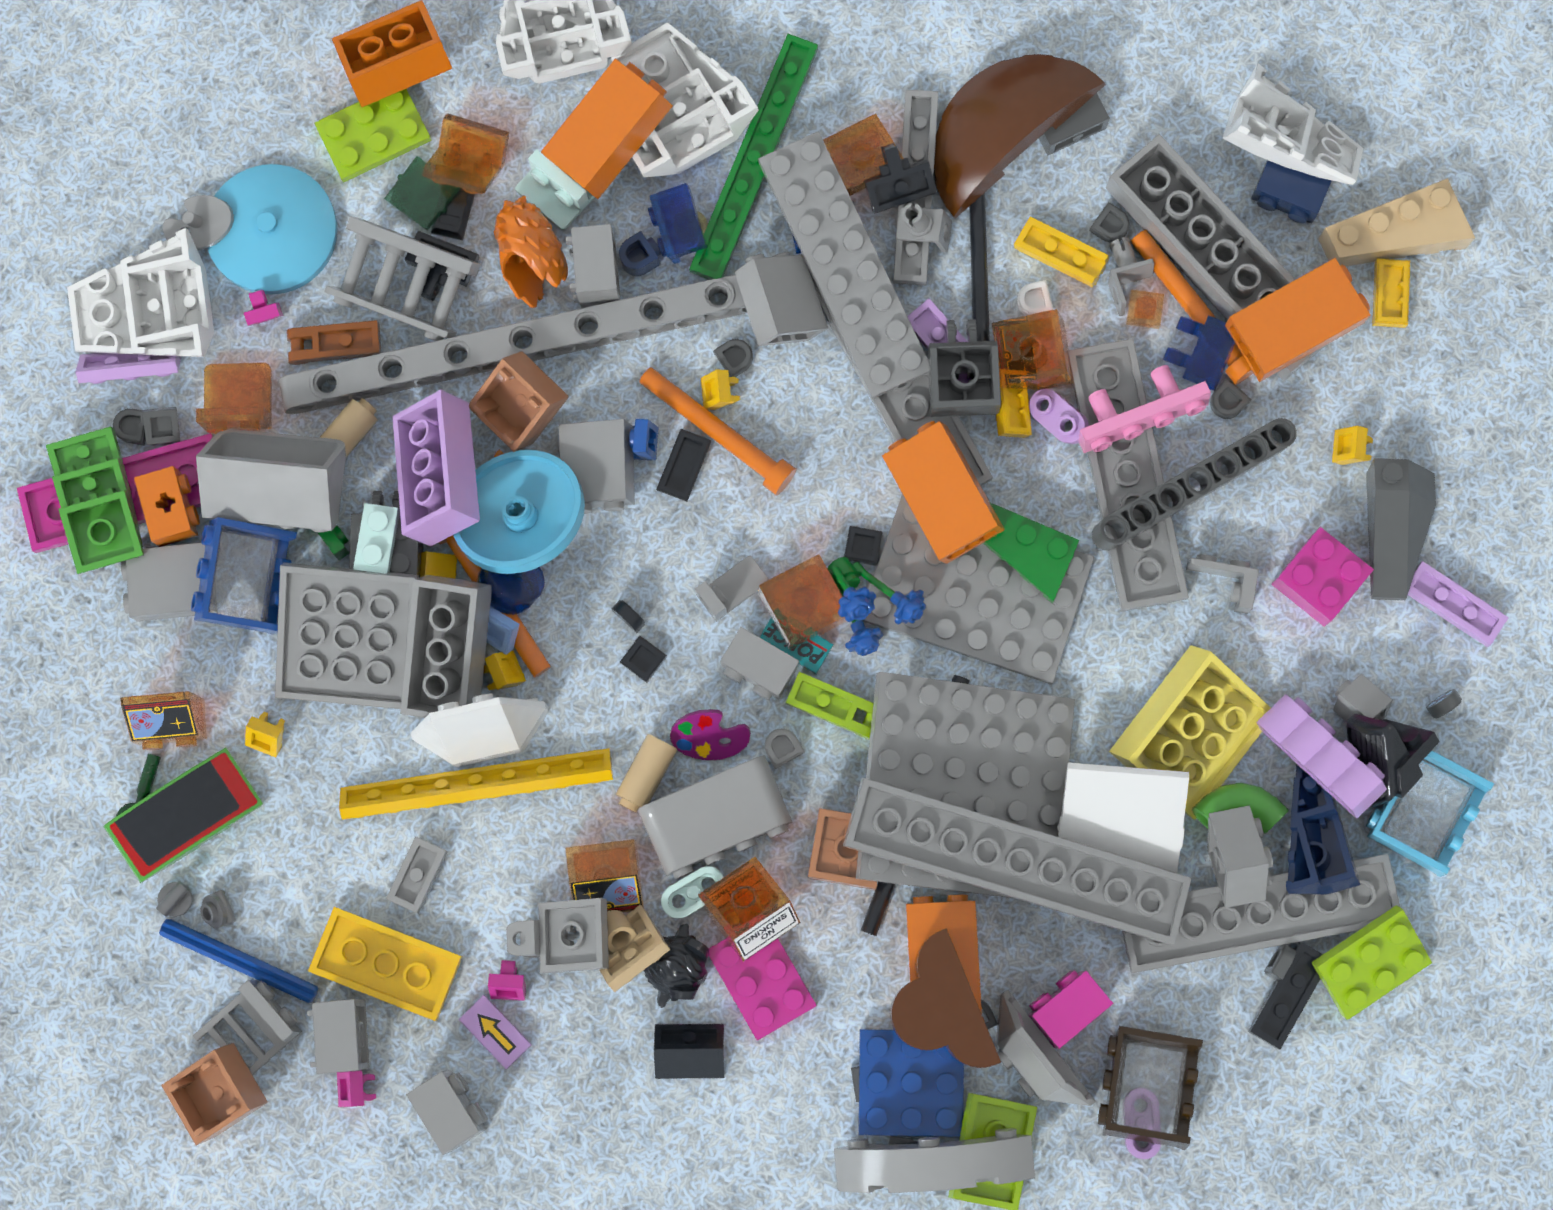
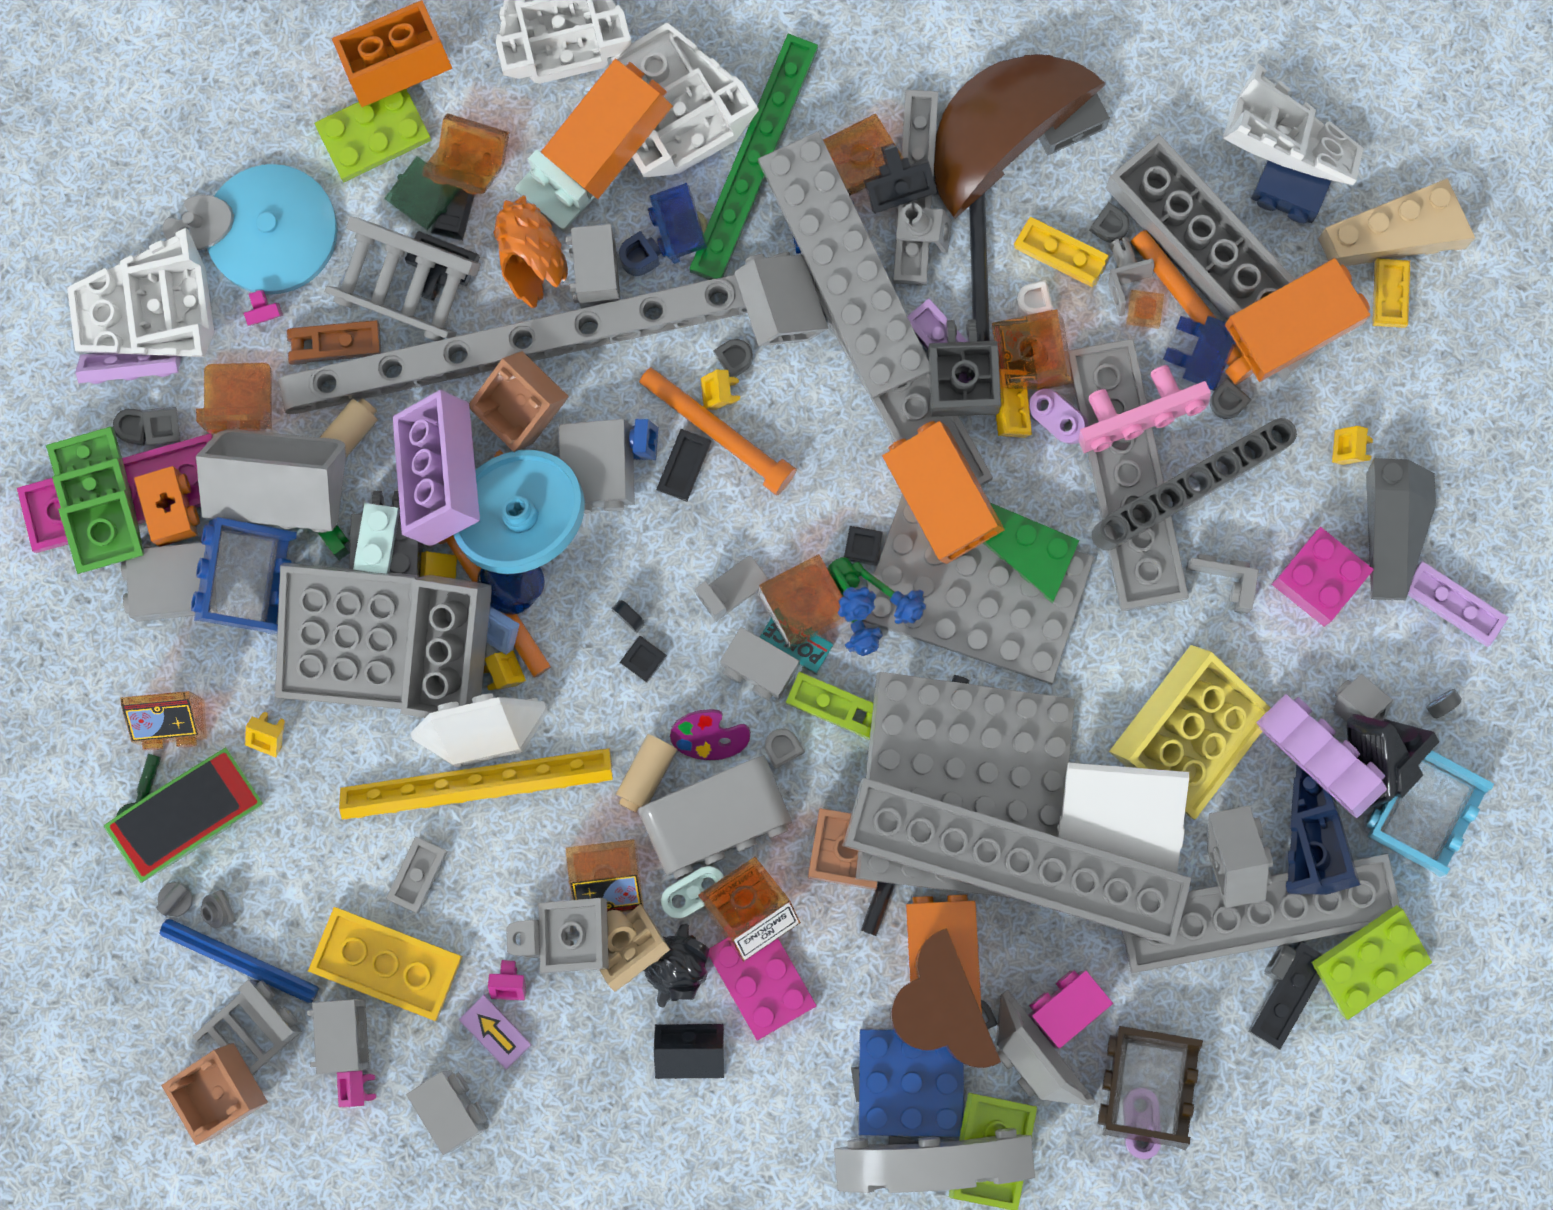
(1231, 796): bright green cylinder -> none

